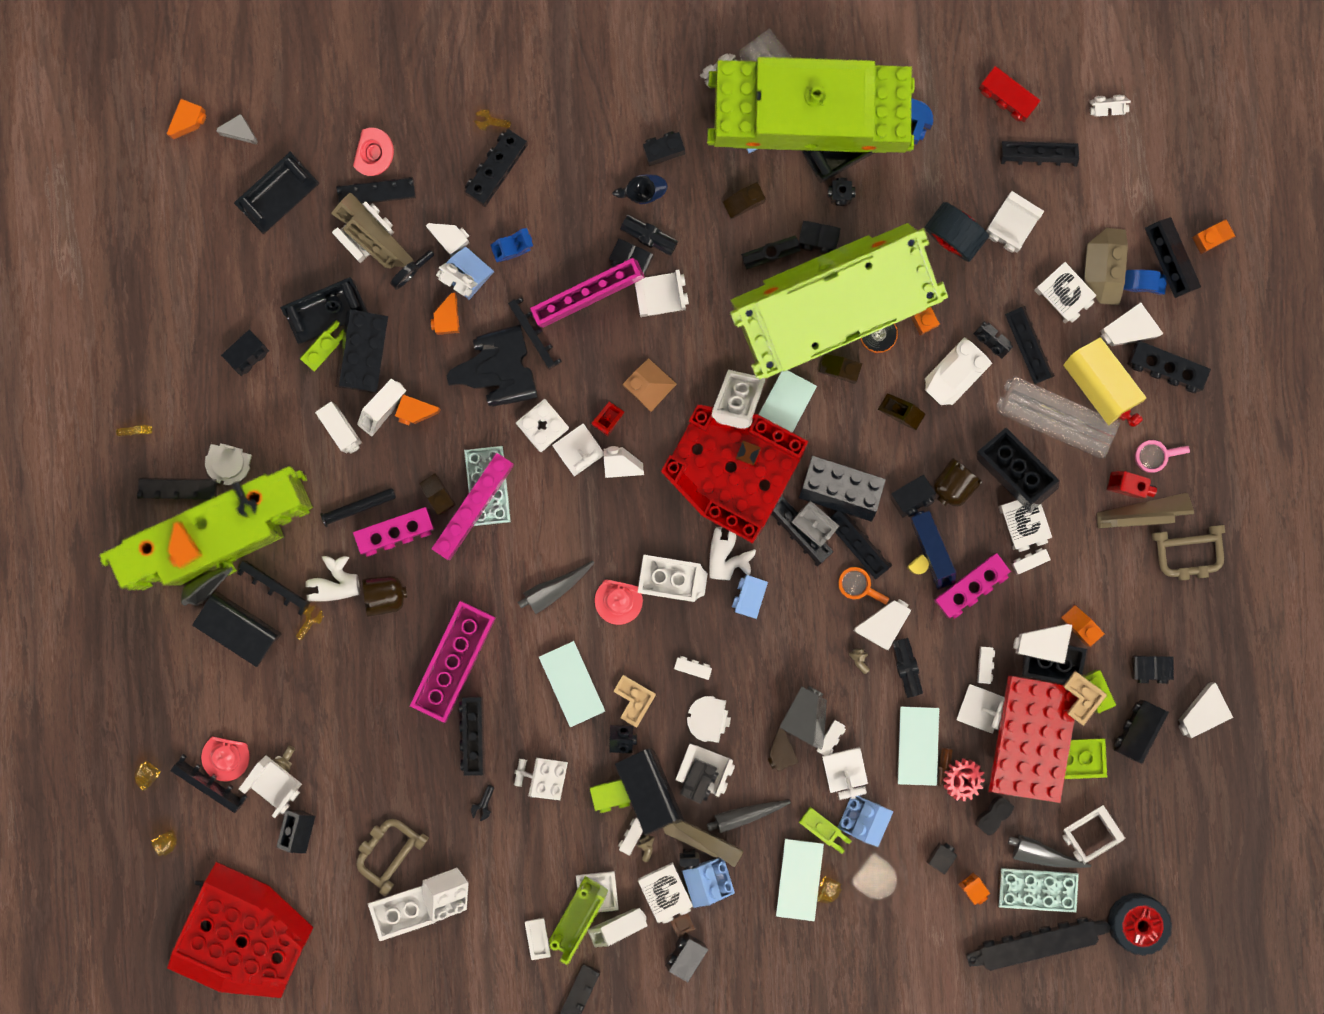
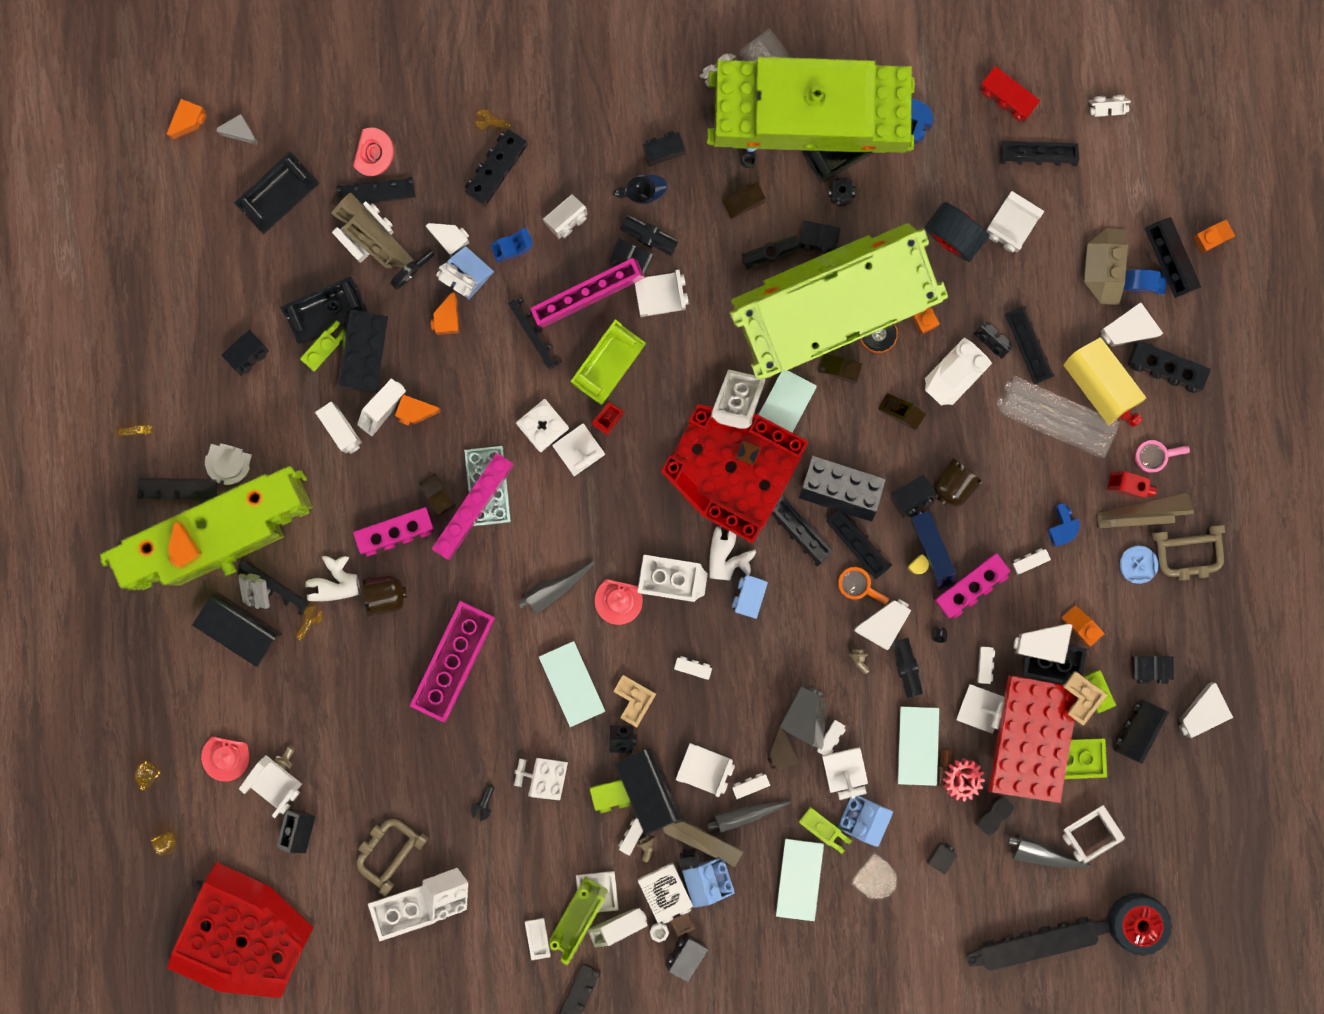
(203, 586): dark grey piece -> none
(208, 785): black hinge -> none
(243, 500): black bar -> none
(254, 591): none -> light grey piece
(358, 506): black axle -> none
(473, 736): black brick -> none
(498, 365): black rock -> none
(566, 217): none -> white slope
(608, 362): none -> lime piece
(621, 463): white slope -> none
(649, 385): medium nougat slope -> none
(659, 932): none -> white tile
(698, 781): black brick -> none
(708, 718): white piece -> none
(748, 156): none -> black hinge
(750, 785): none -> white piece
(815, 523): light grey hinge -> none
(828, 890): clear yellow piece -> none
(939, 635): none -> black hinge
(974, 889): orange slope -> none
(1018, 469): black brick -> none
(1024, 526): white panel -> none
(1038, 890): light aqua tile -> none
(1066, 292): white panel -> none
(1066, 530): none -> blue brick
(1138, 564): none -> light blue tile

